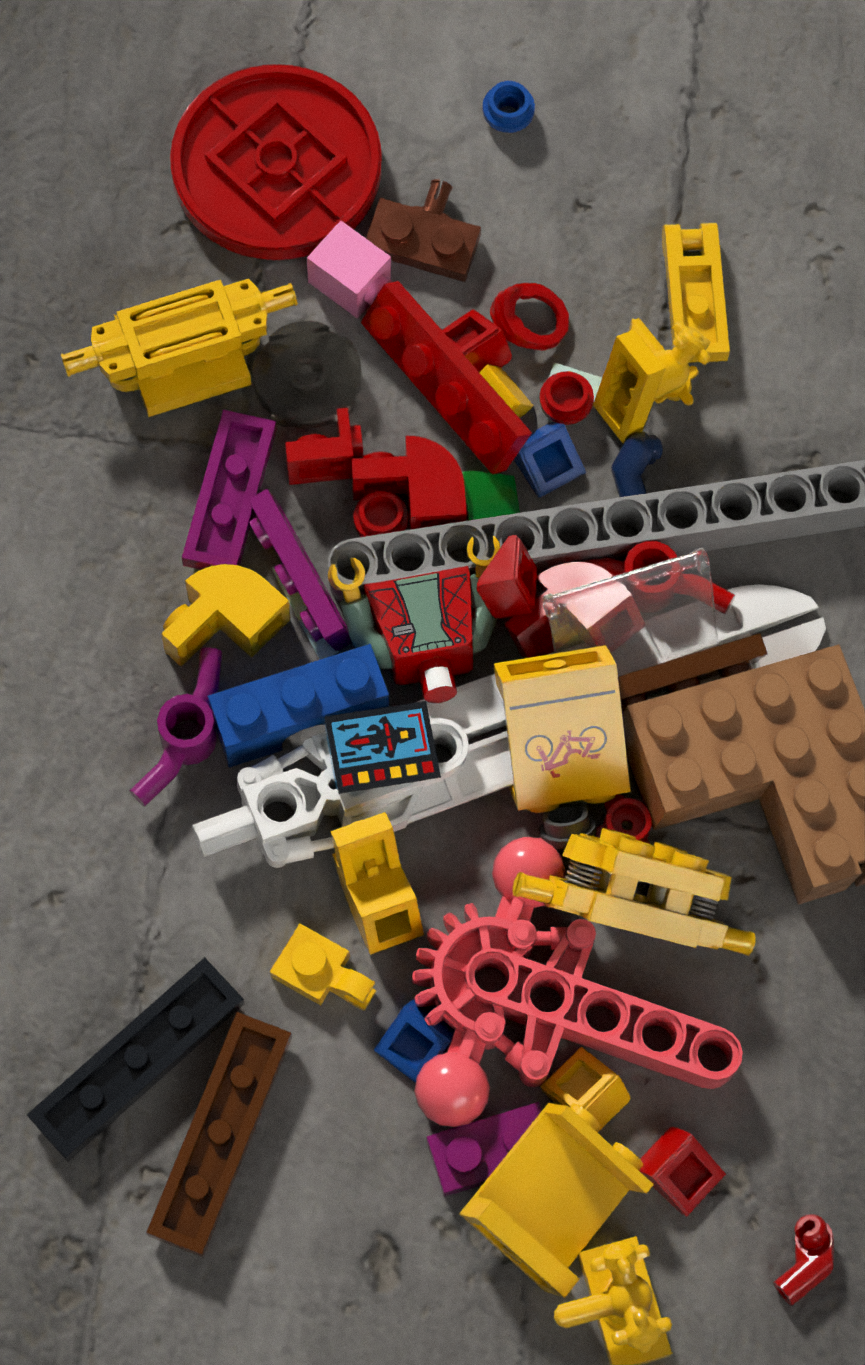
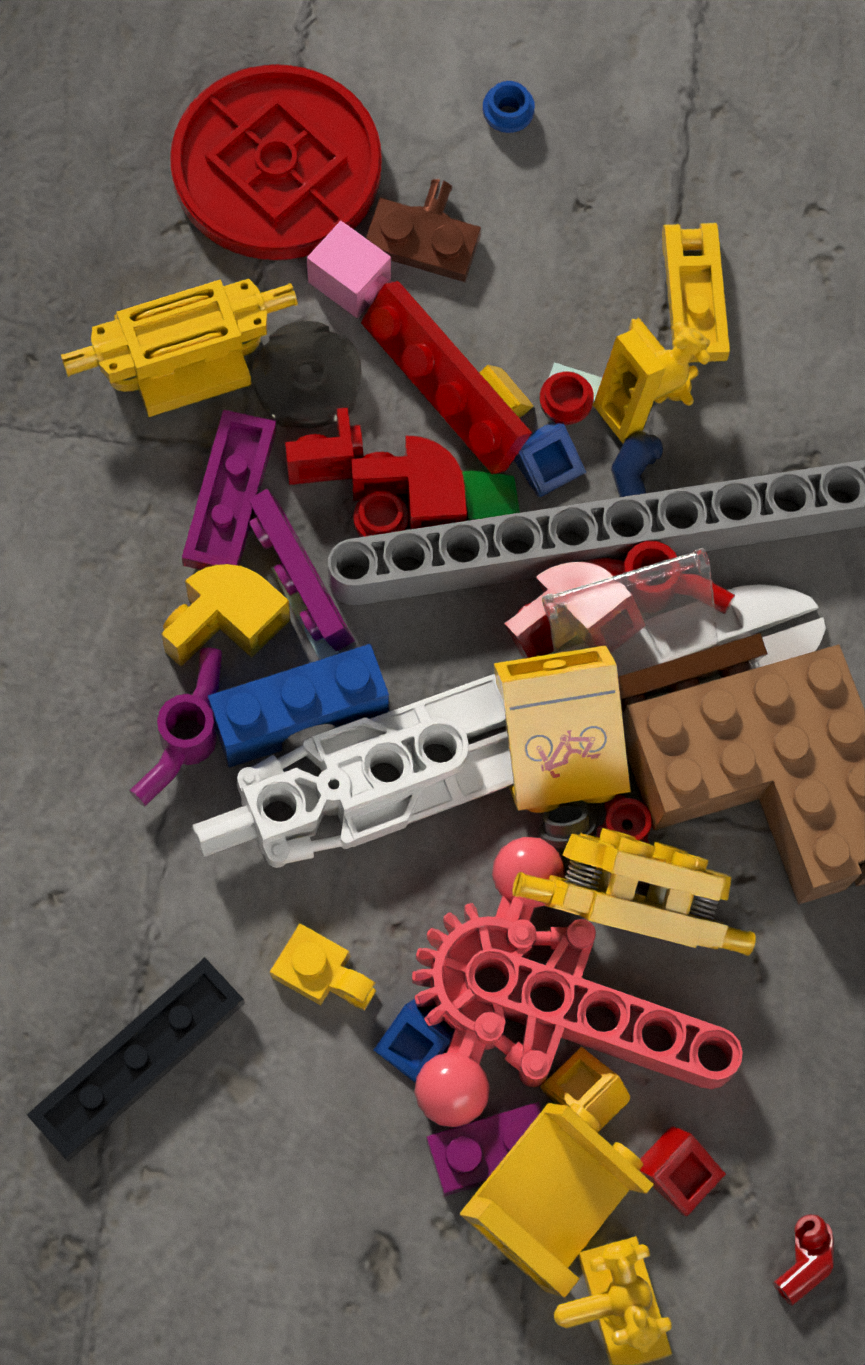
(219, 1134): reddish brown plate -> none
(376, 883): yellow brick -> none
(381, 747): piece -> none
(421, 623): torso -> none
(479, 340): red slope -> none
(503, 315): red piece -> none
(509, 581): red slope -> none

